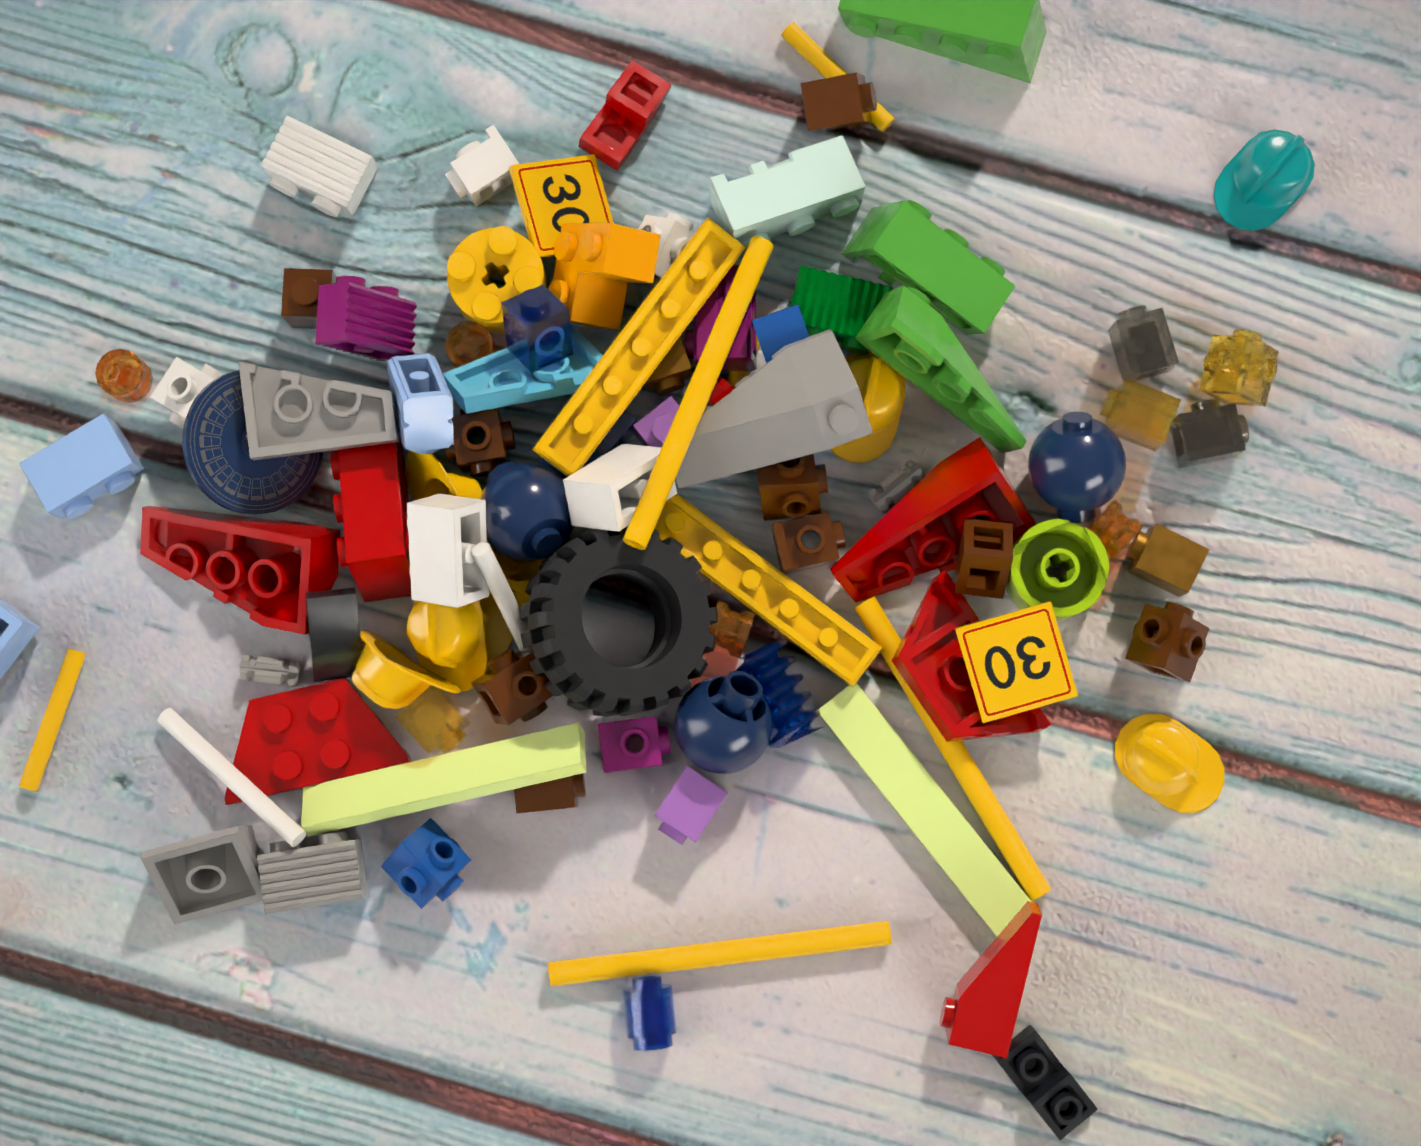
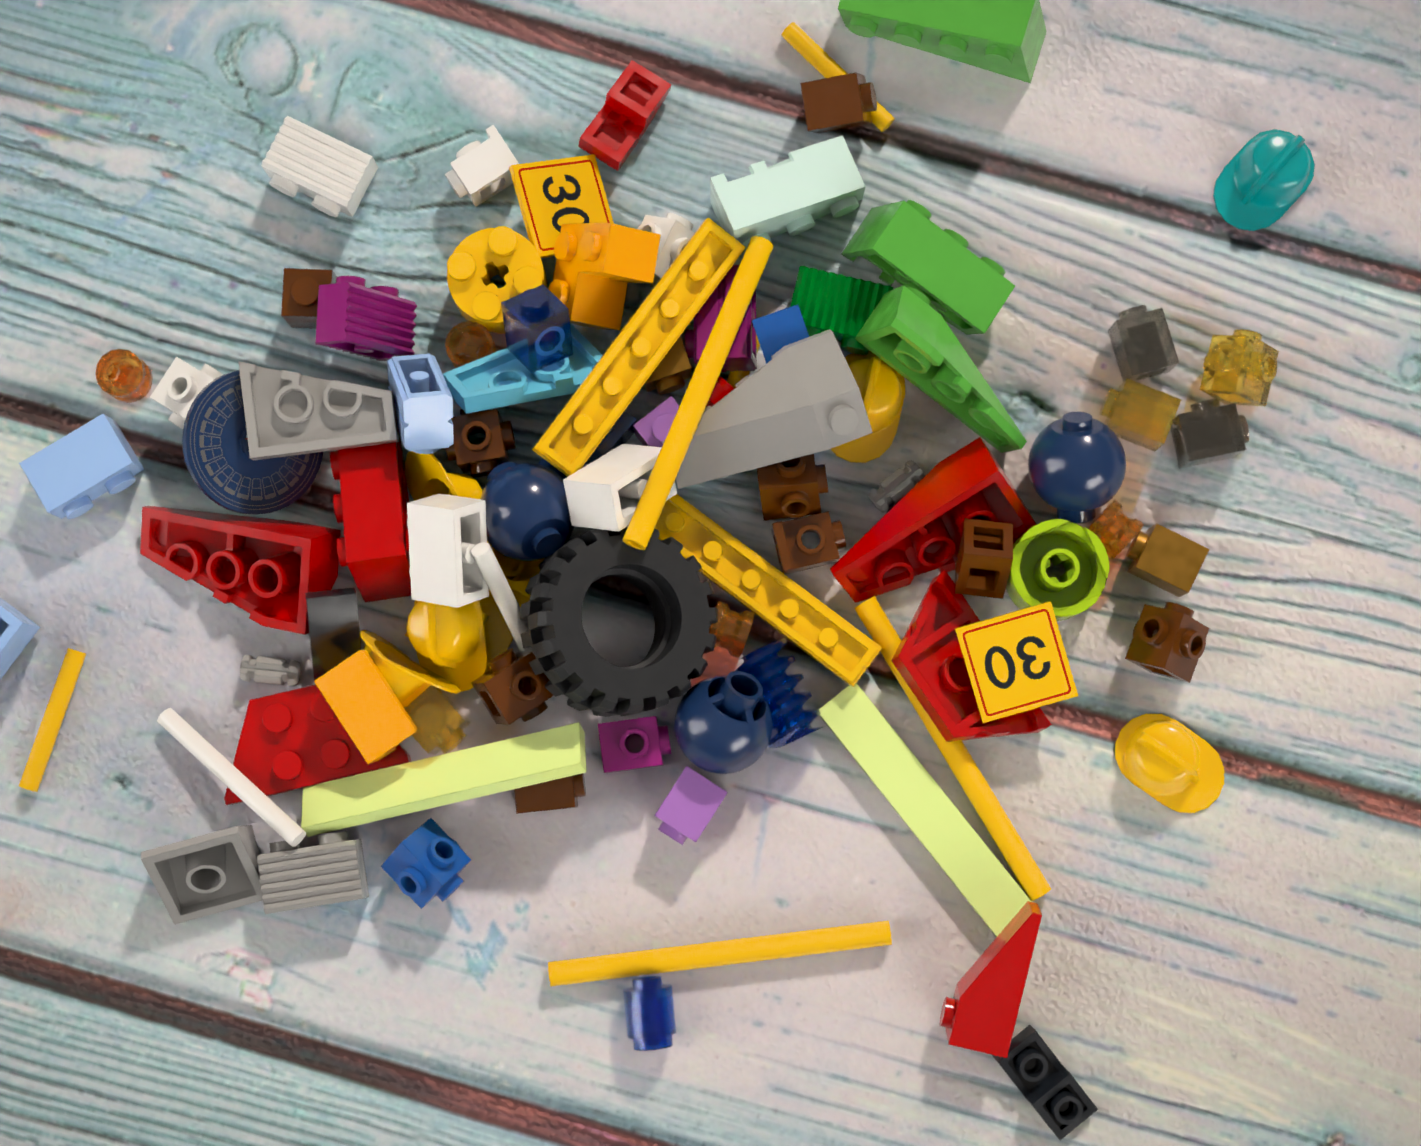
(366, 706): none -> light orange panel

